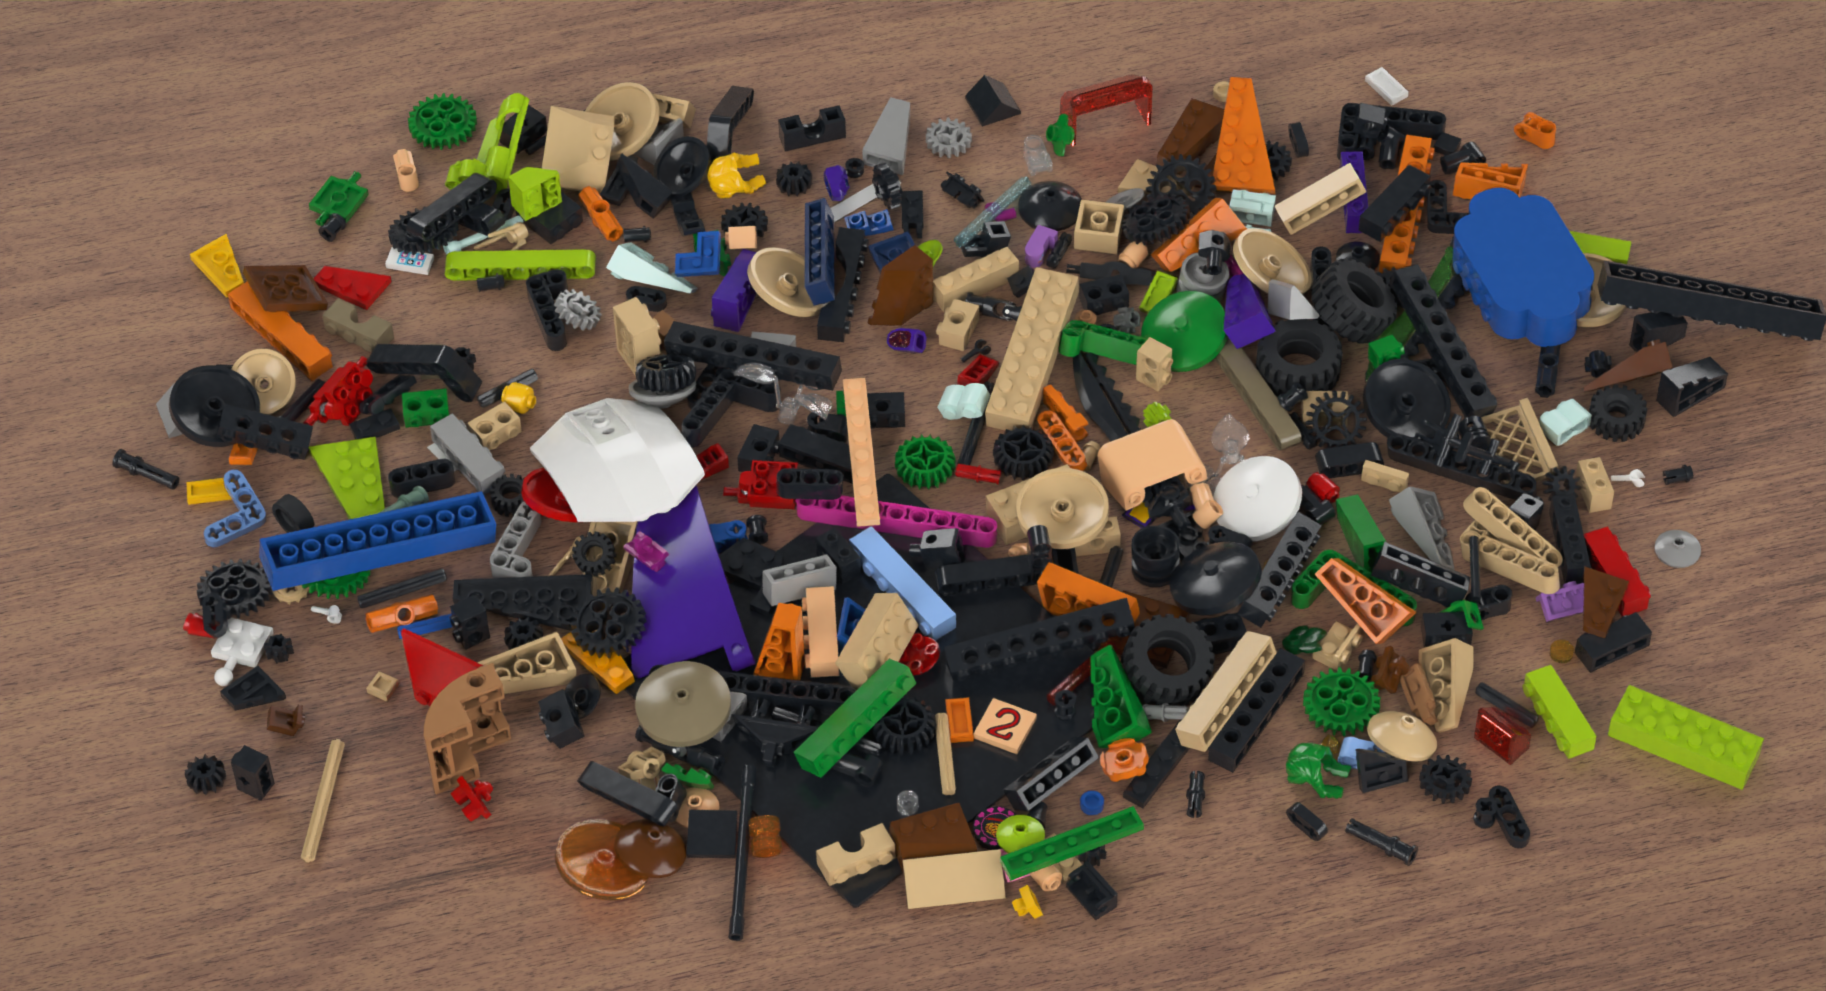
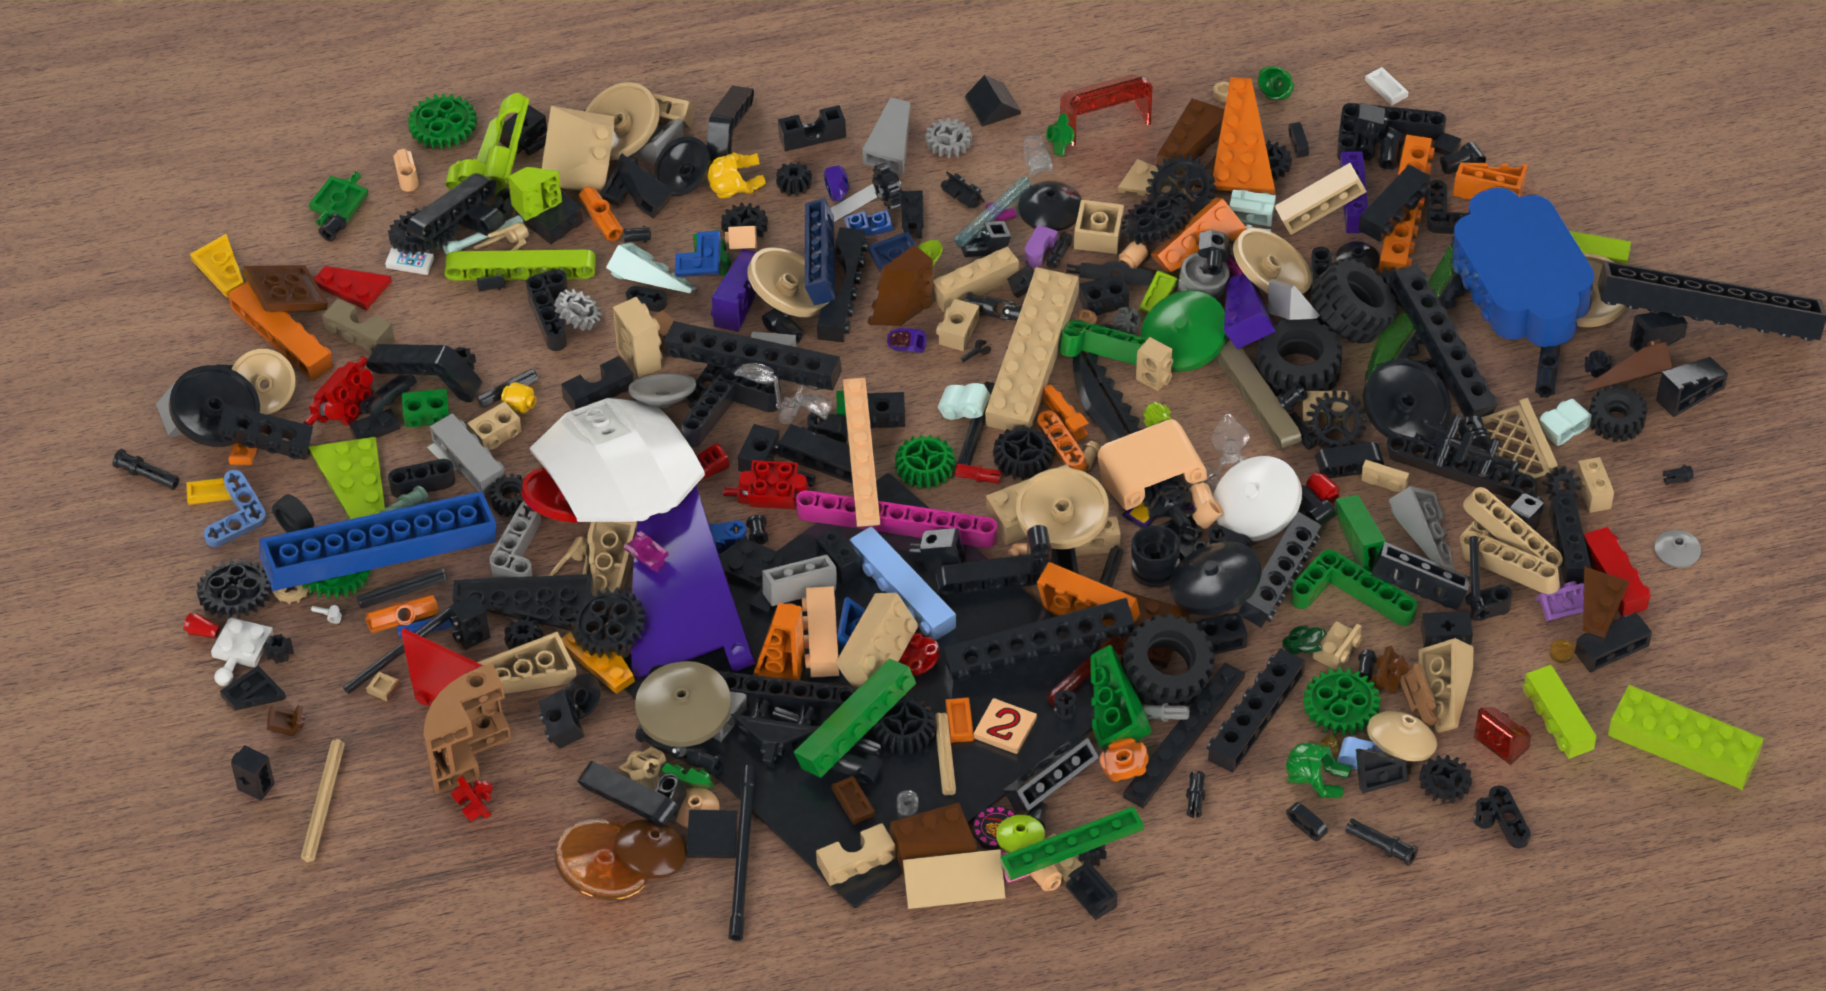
(205, 774): black gear -> none
(210, 615): black beam -> none
(302, 402): black axle -> none
(395, 653): none -> black piece
(585, 544): black tyre -> none
(615, 380): none -> black arch
(665, 372): black gear -> none
(686, 215): black slope -> none
(765, 836): clear orange wheel -> none
(782, 324): none -> black piece
(809, 484): black beam -> none
(853, 800): none -> reddish brown plate
(854, 162): black bush -> none
(977, 374): red slope -> none
(1027, 903): yellow tile -> none
(1092, 802): blue tile -> none
(1127, 198): light grey dish -> none
(1225, 691): tan brick -> none
(1269, 81): none -> green piece
(1365, 601): orange wedge -> none
(1384, 350): green brick -> none
(1467, 607): green bracket -> none
(1506, 704): black axle -> none
(1538, 130): orange piece -> none
(1633, 476): white hand -> none

